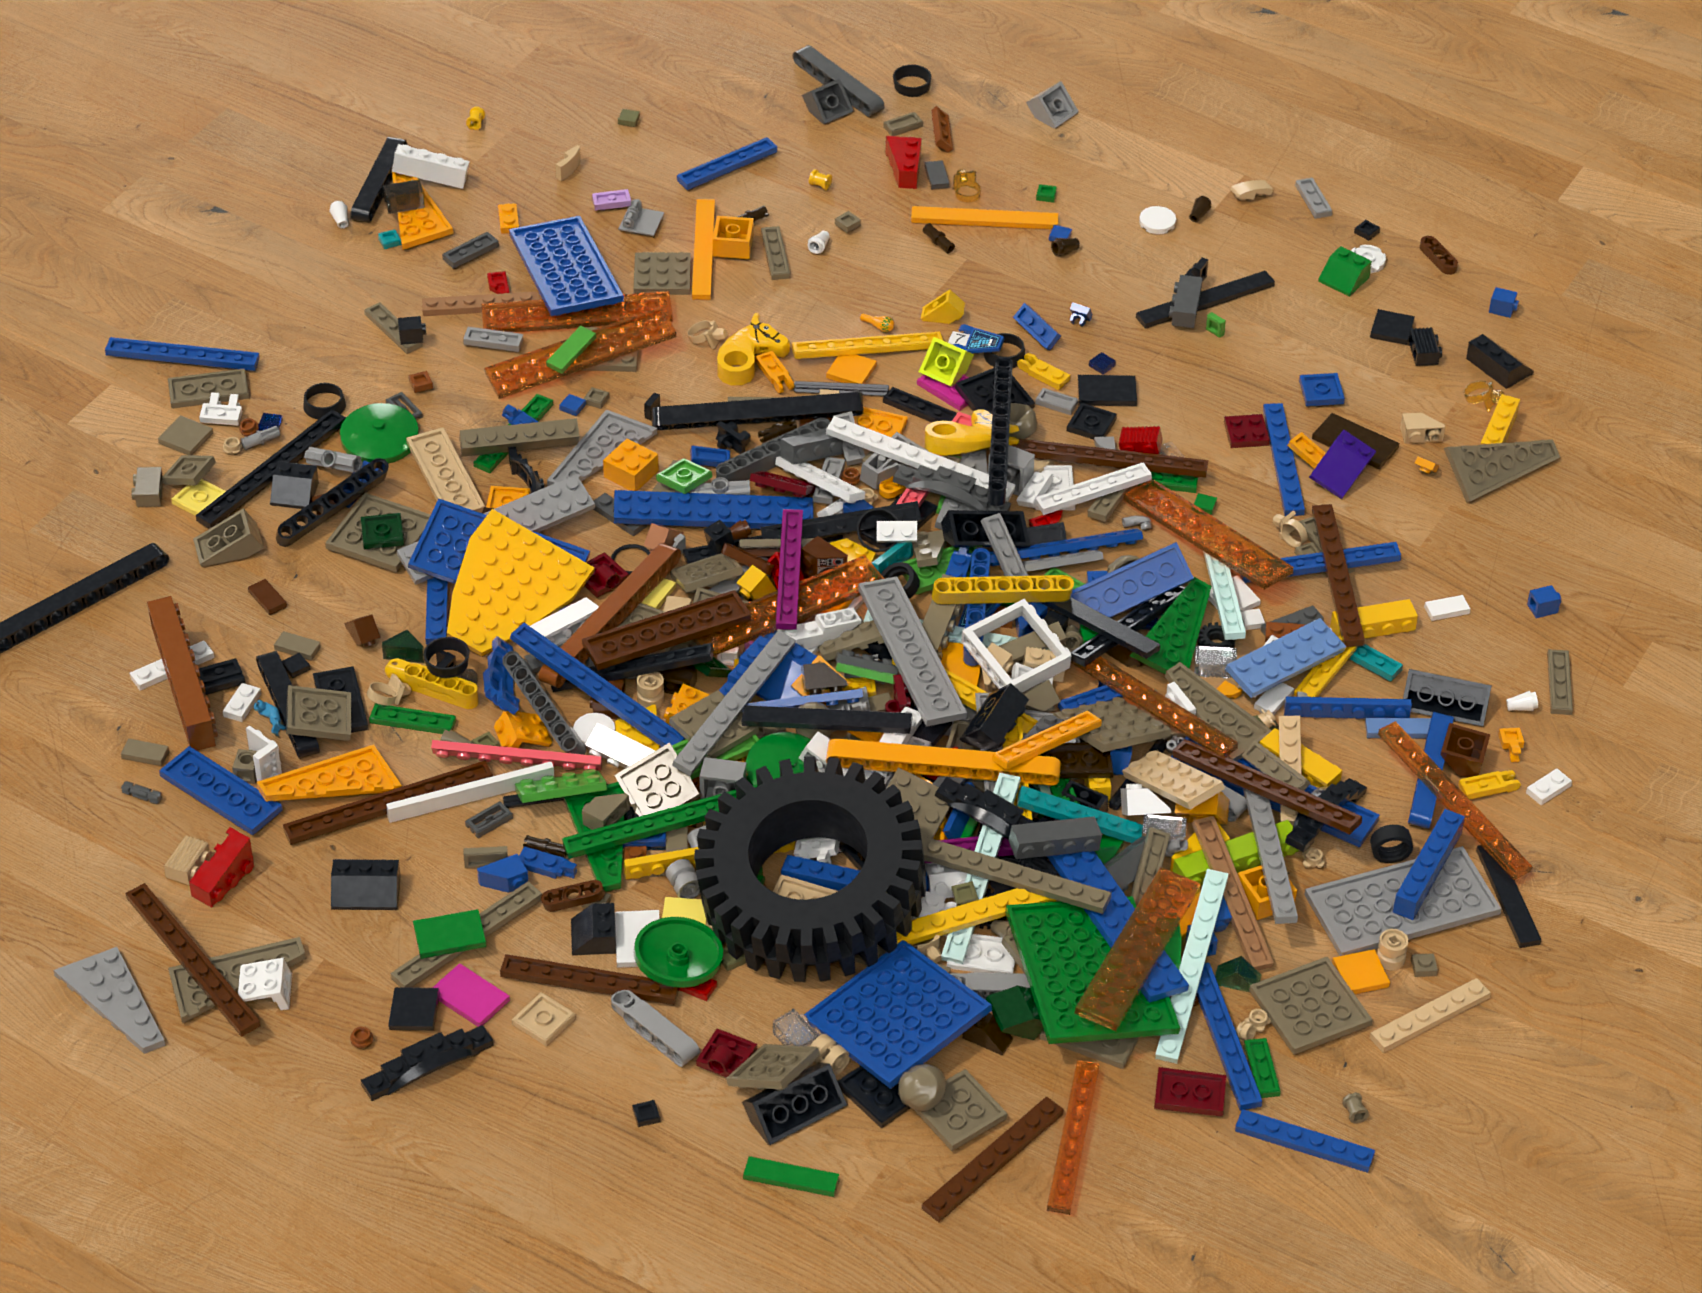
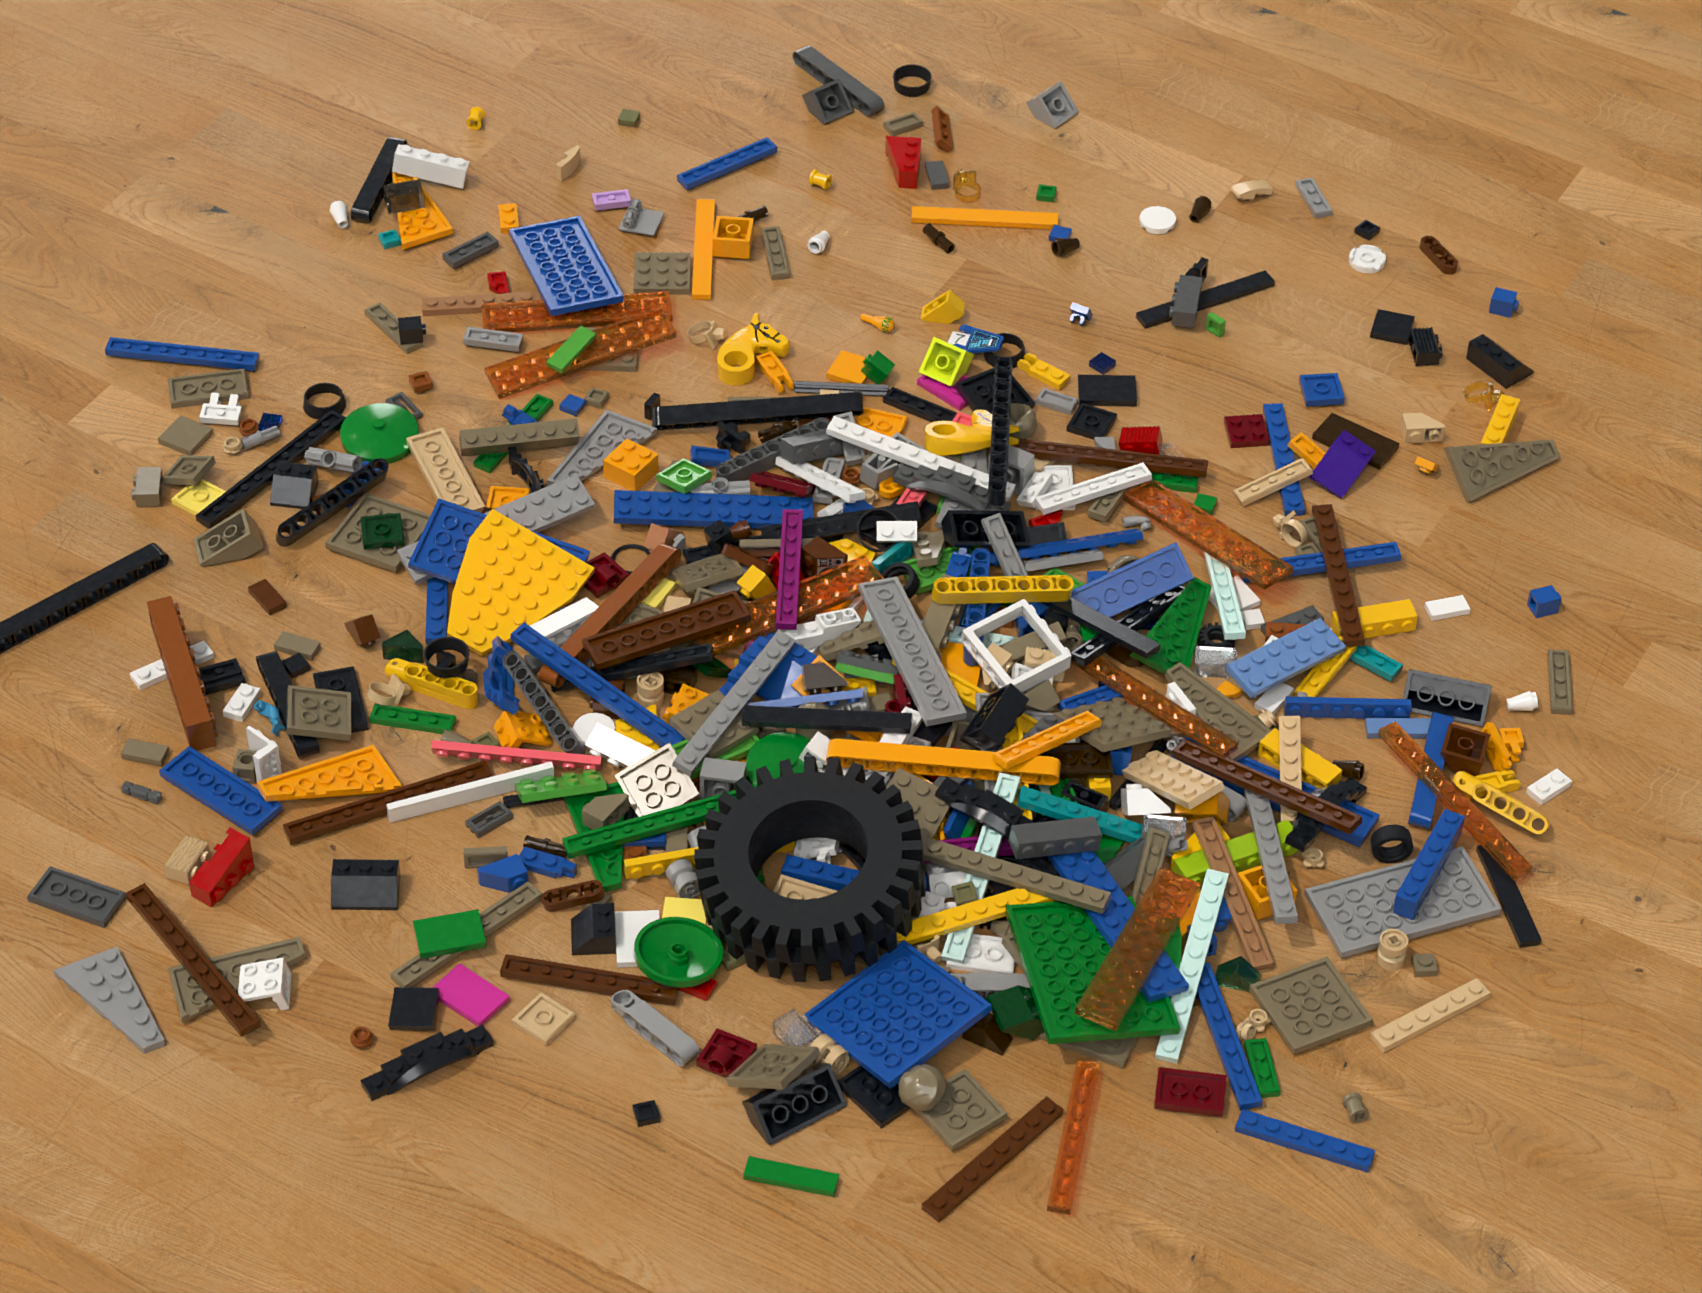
(77, 897): none -> dark grey tile
(605, 506): dark grey plate -> none
(728, 656): white tile -> none
(847, 221): dark tan plate -> none
(863, 345): yellow tile -> none
(877, 367): none -> green brick
(1037, 326): blue plate -> none
(1272, 482): none -> tan tile
(1273, 766): dark tan tile -> none
(1345, 271): green slope -> none
(1351, 769): none -> dark brown cone
(1362, 971): light orange tile -> none
(1473, 783): none -> yellow piece
(1496, 749): none -> light orange hinge

